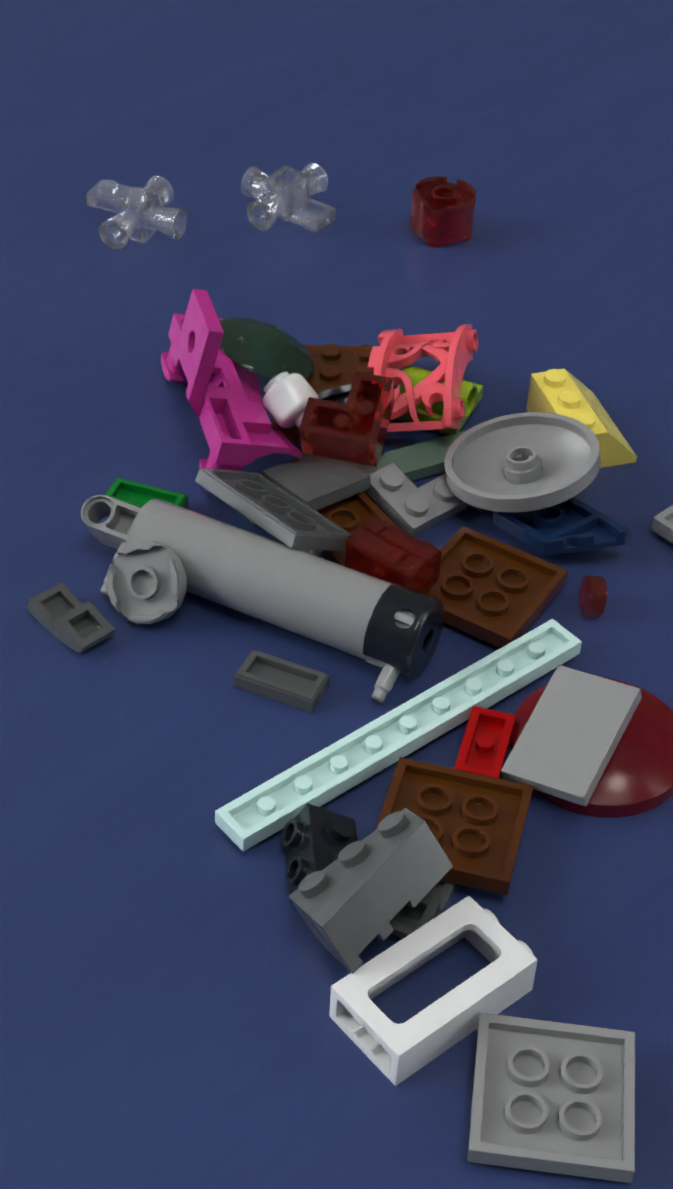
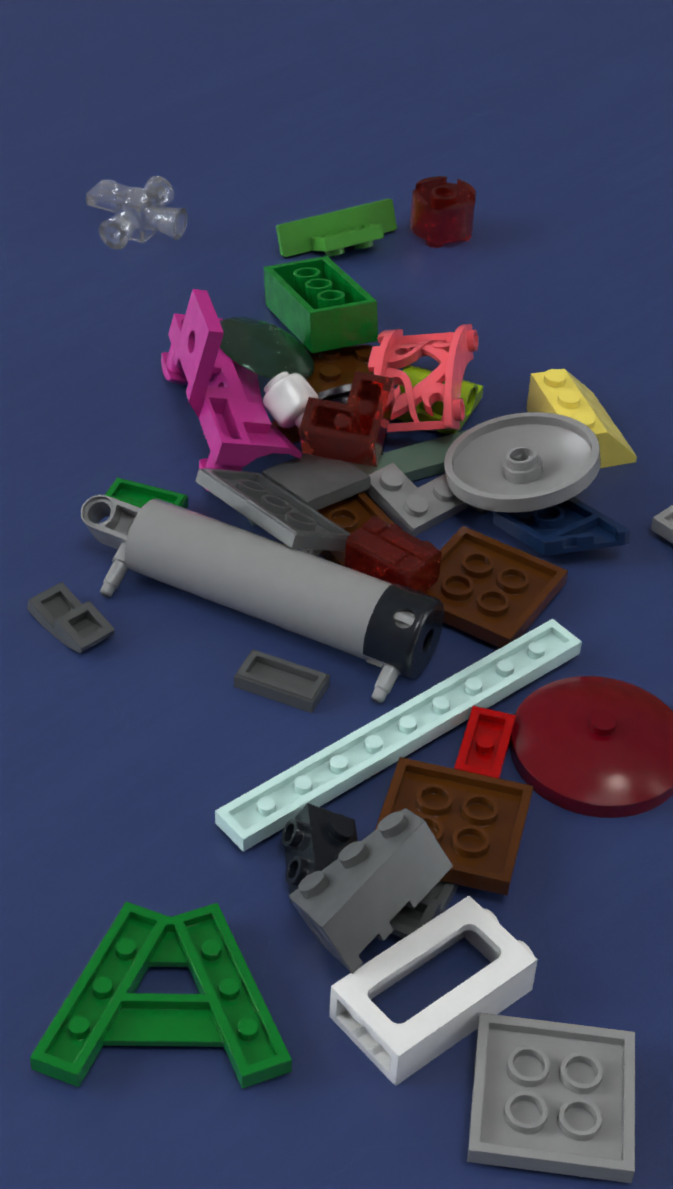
(109, 1013): none -> green plate
(146, 582): light grey tile -> none
(287, 197): clear brick -> none
(321, 304): none -> green brick
(337, 229): none -> bright green bracket
(572, 734): light grey tile -> none
(593, 596): clear red tile -> none

